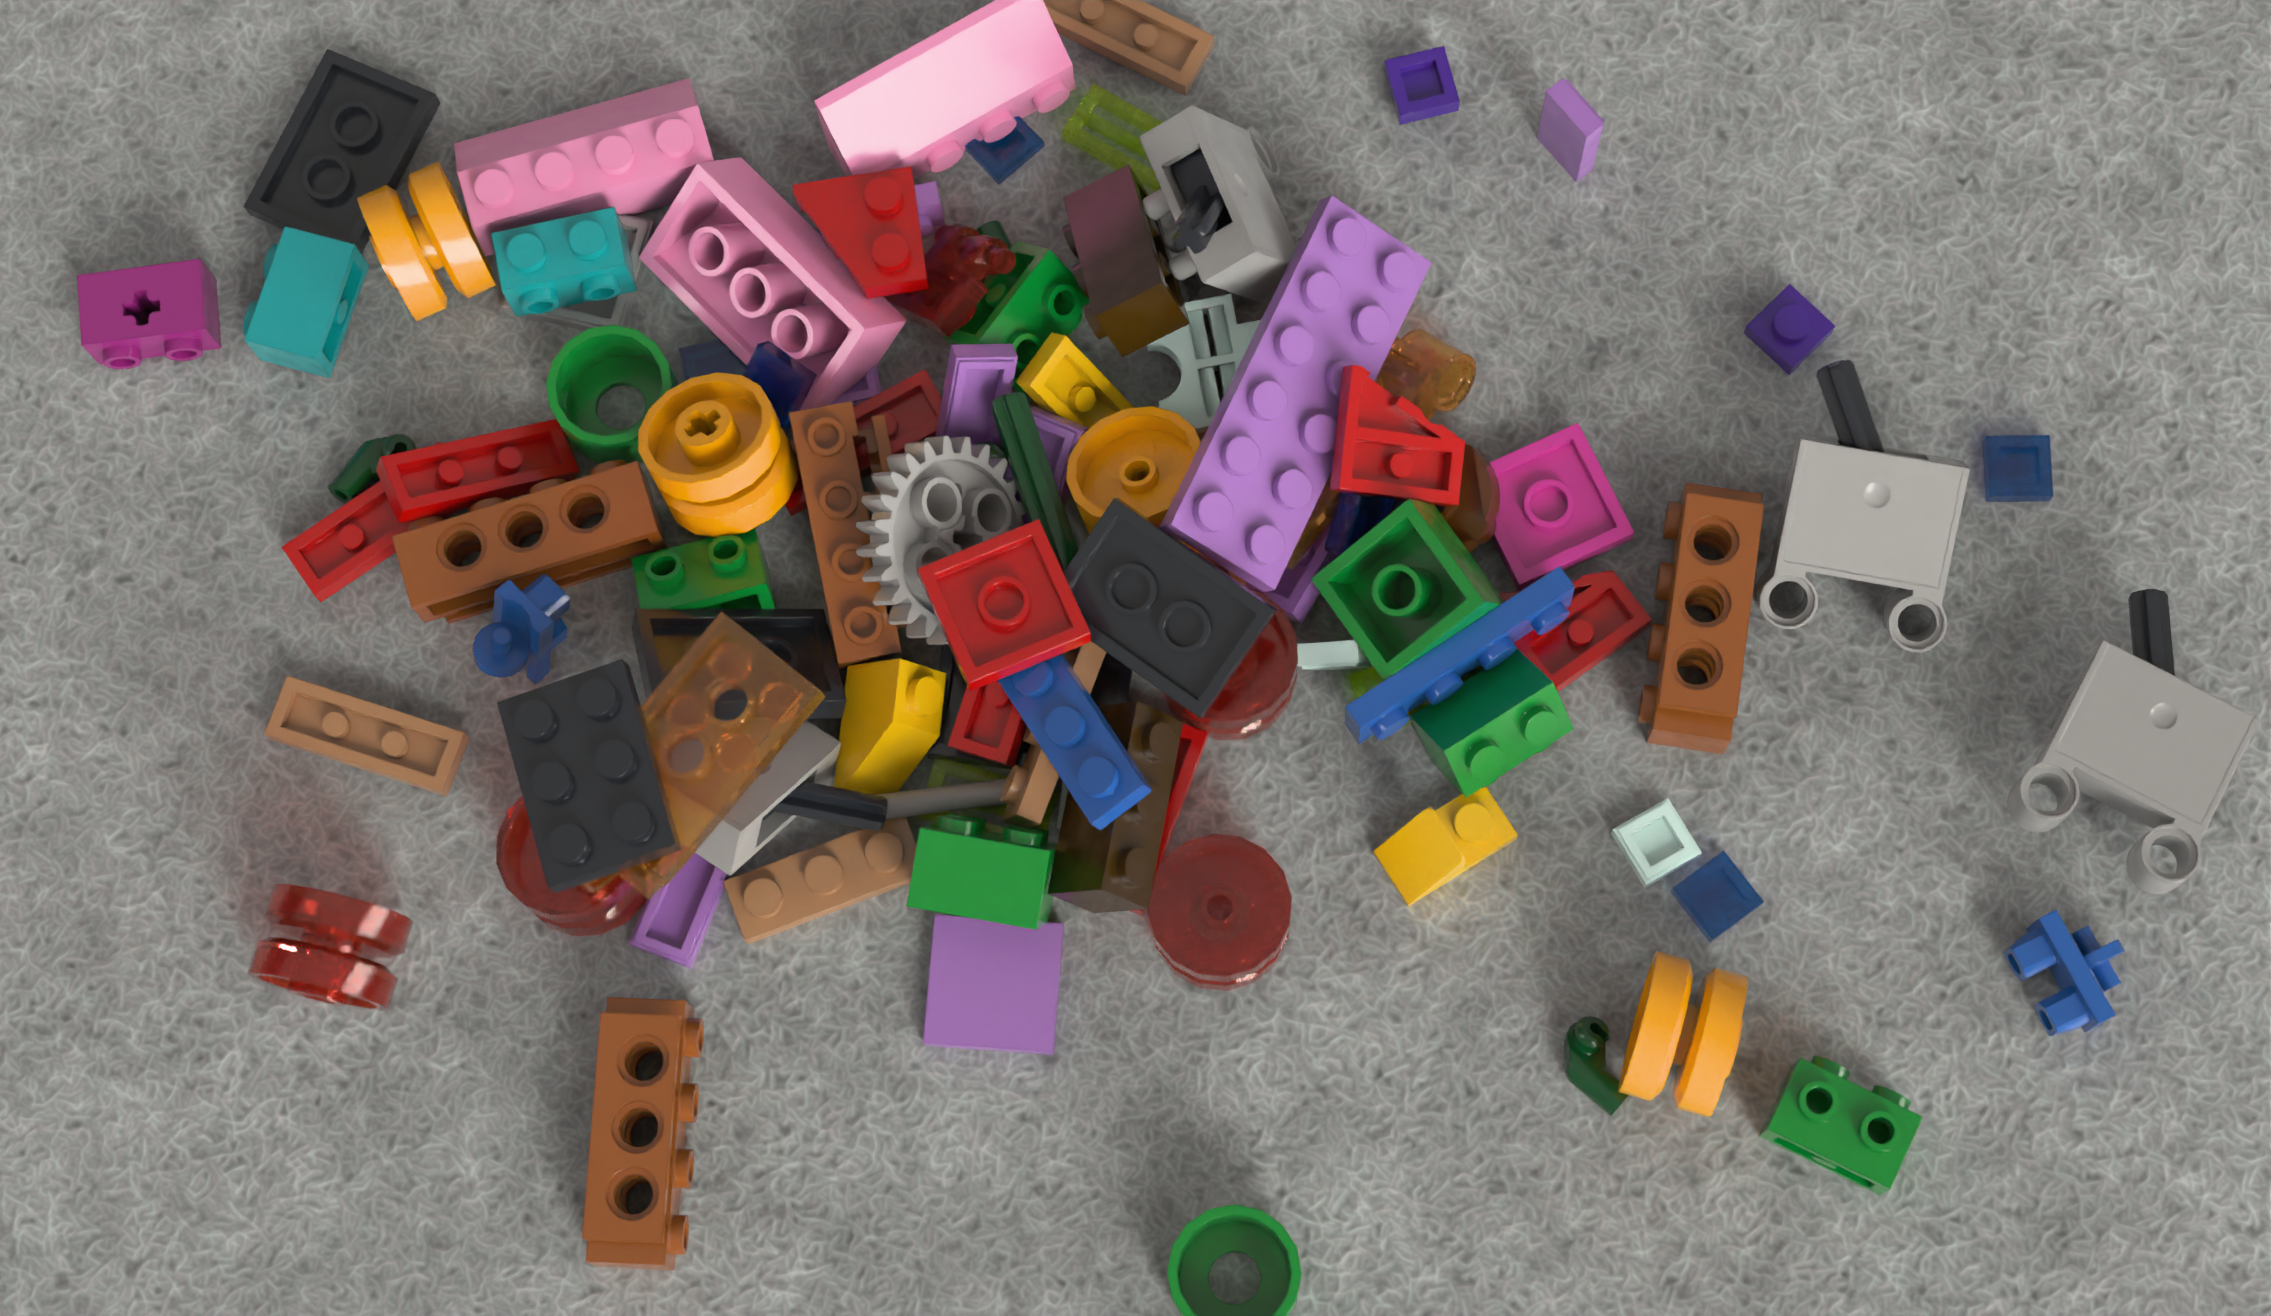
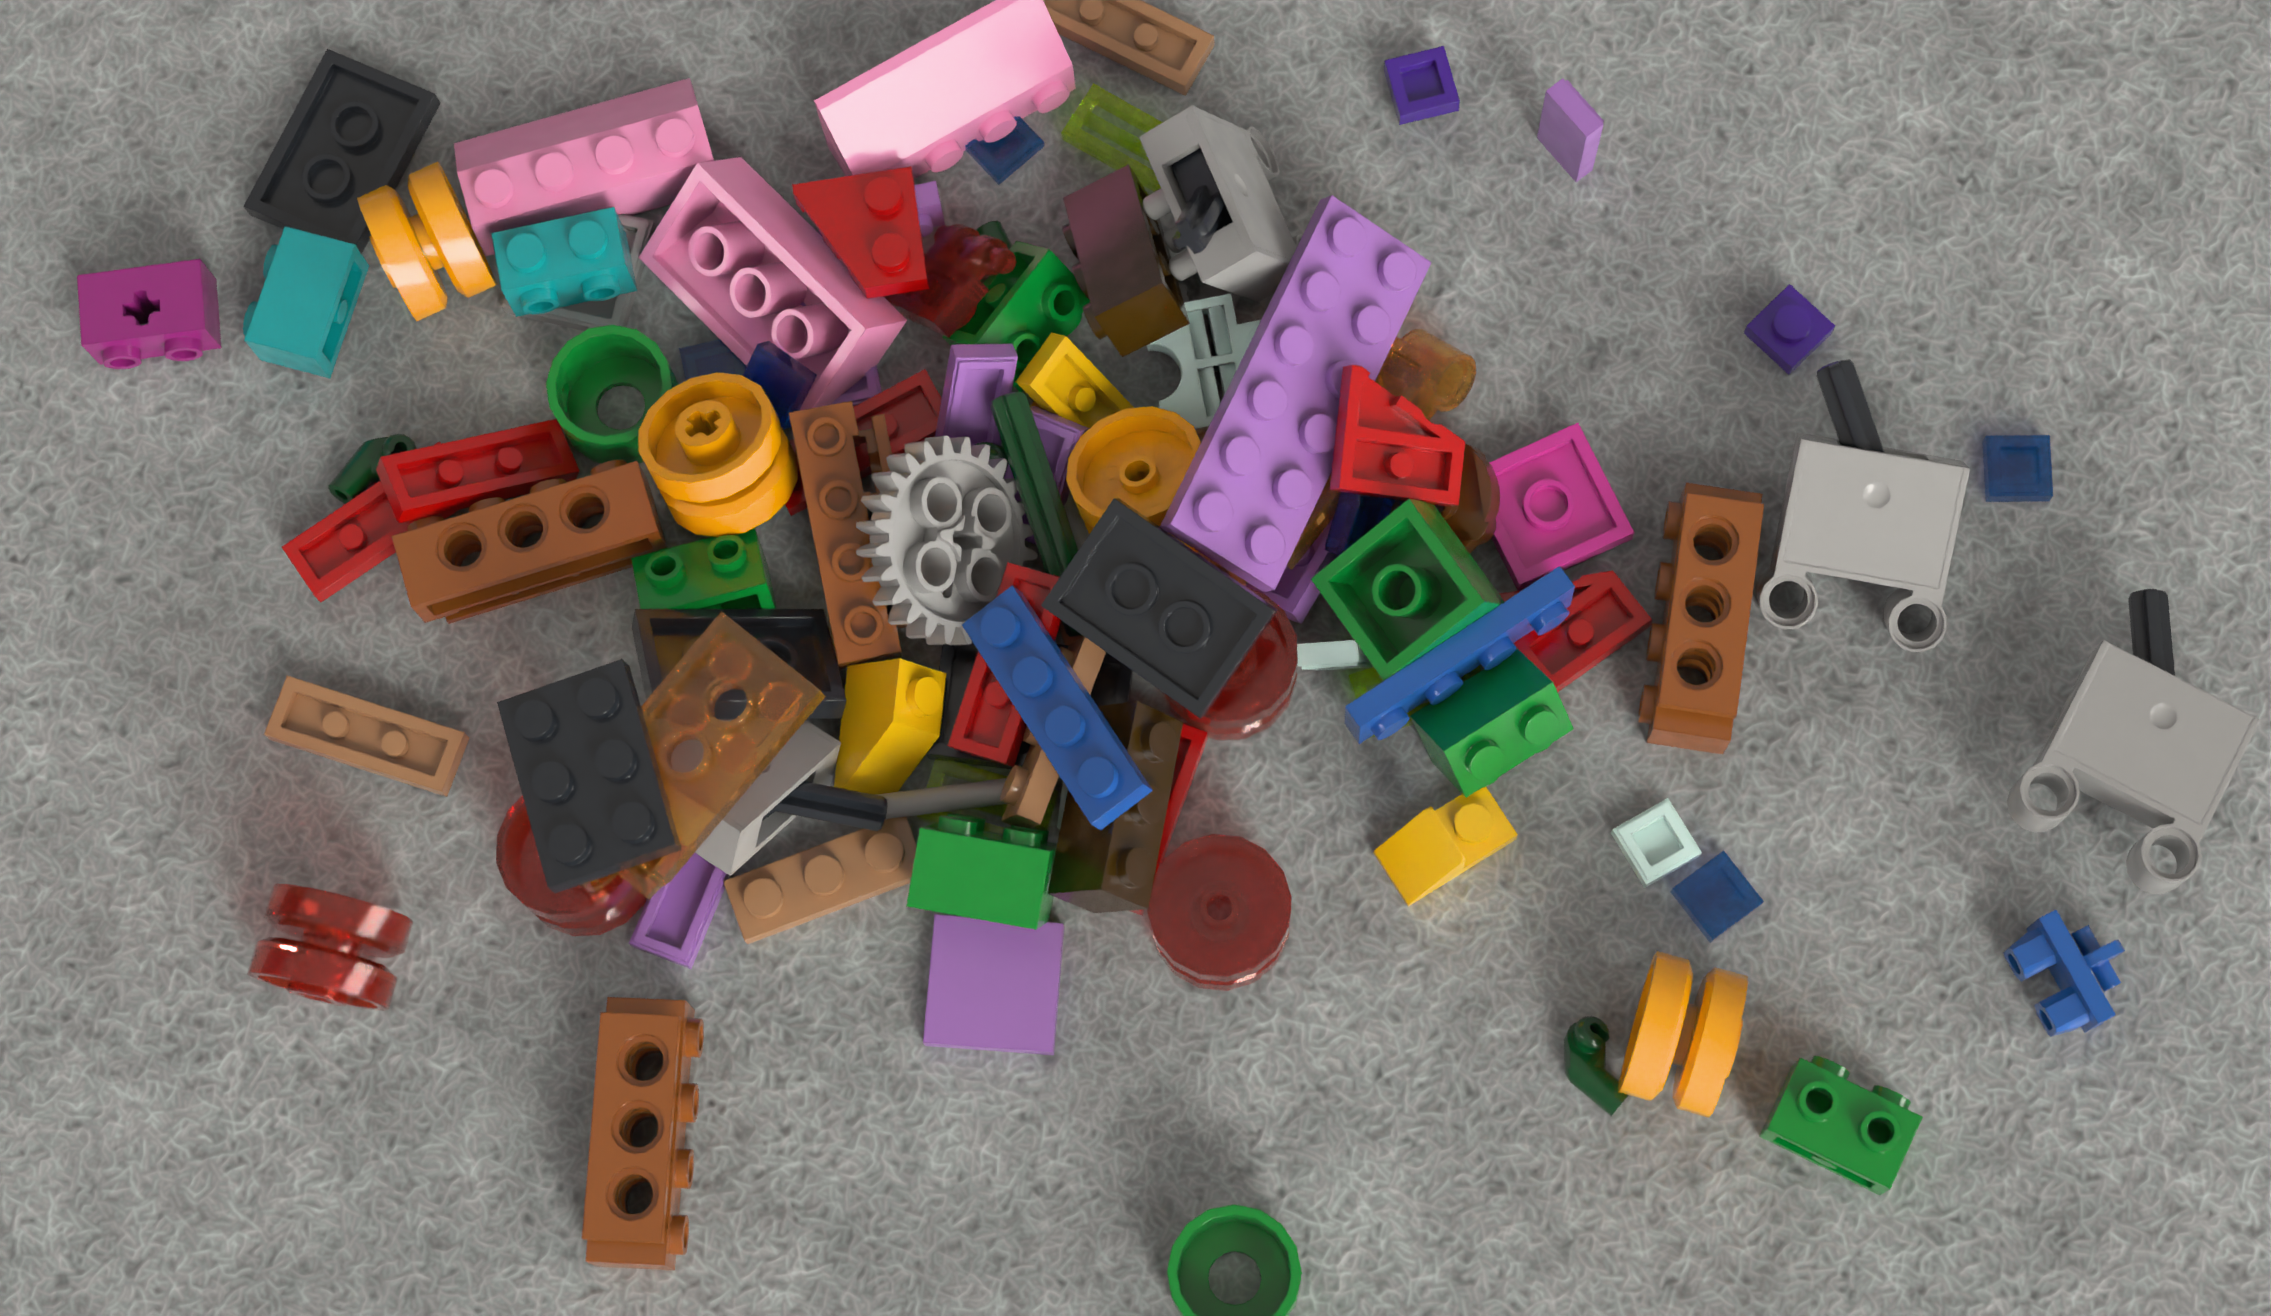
(522, 630): blue hips -> none
(1004, 605): red tile -> none

